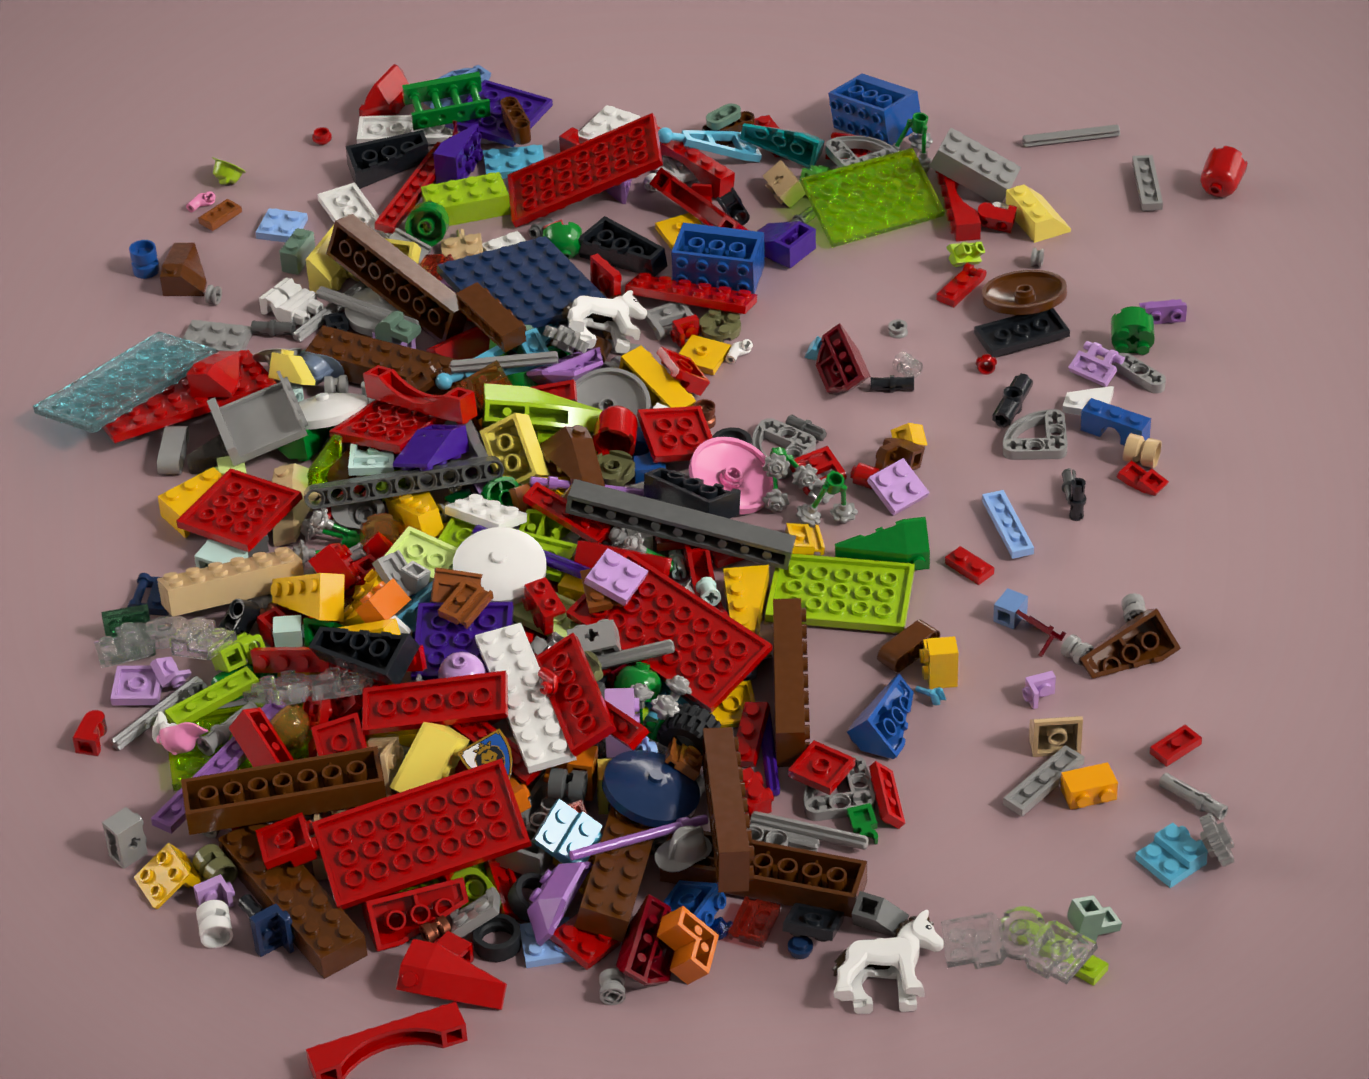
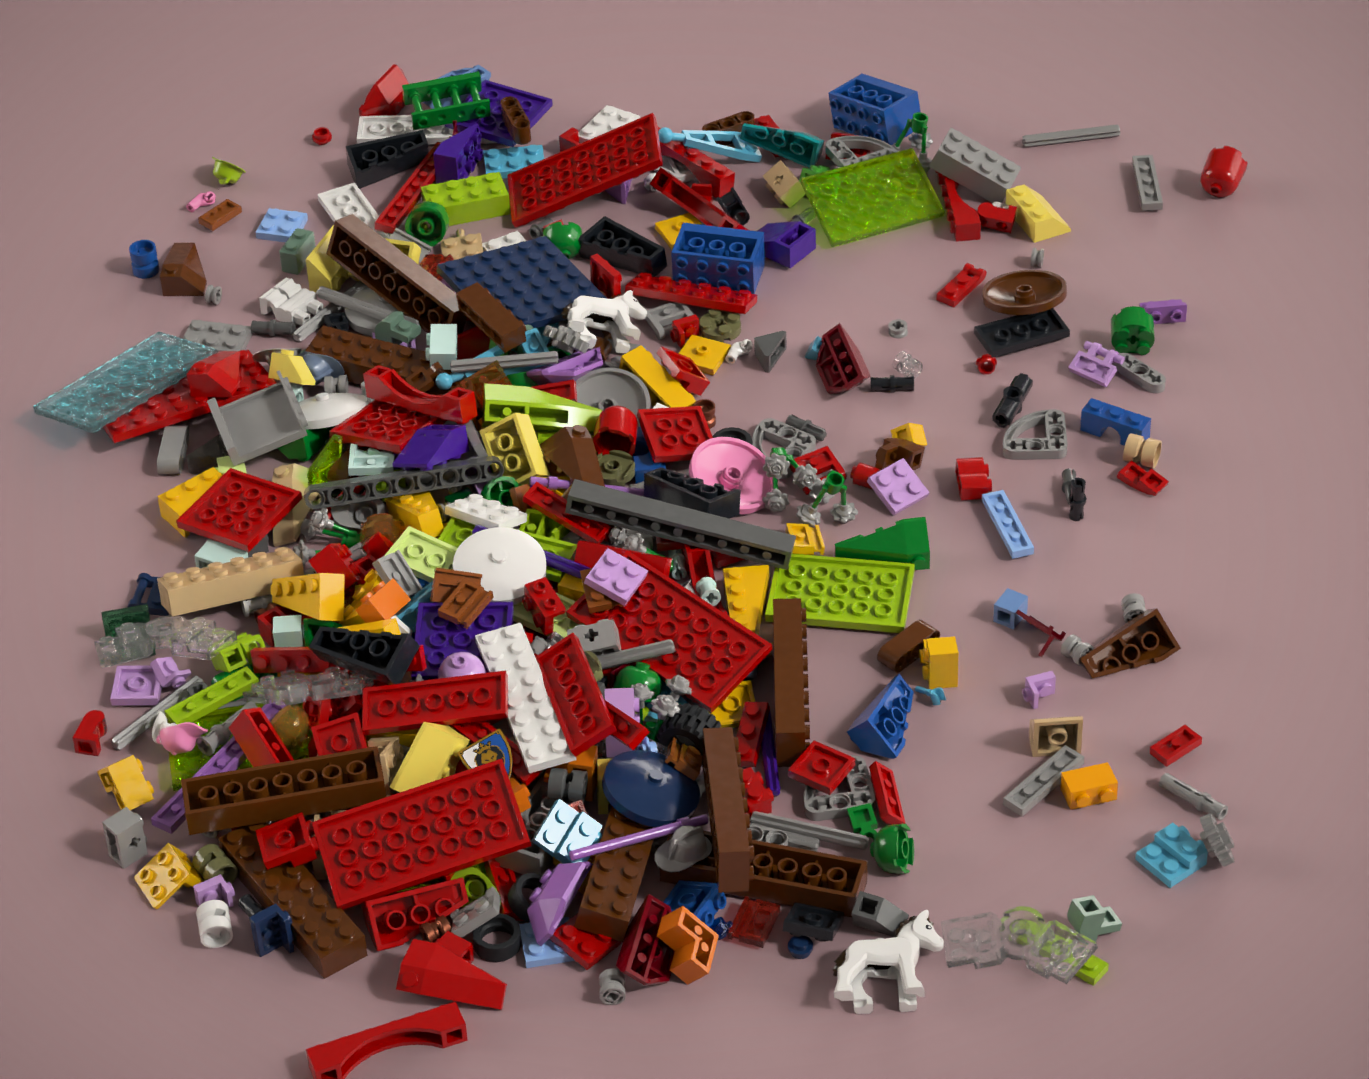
(127, 782): none -> yellow brick
(240, 616): black piece -> none
(415, 576): light grey slope -> none
(442, 344): none -> light aqua brick
(550, 681): red arm -> none
(723, 116): sand green plate -> none
(769, 349): none -> dark grey slope
(893, 848): none -> green cylinder
(965, 253): lime hips -> none
(969, 565): red plate -> none
(972, 478): none -> red brick
(1076, 400): white wing -> none

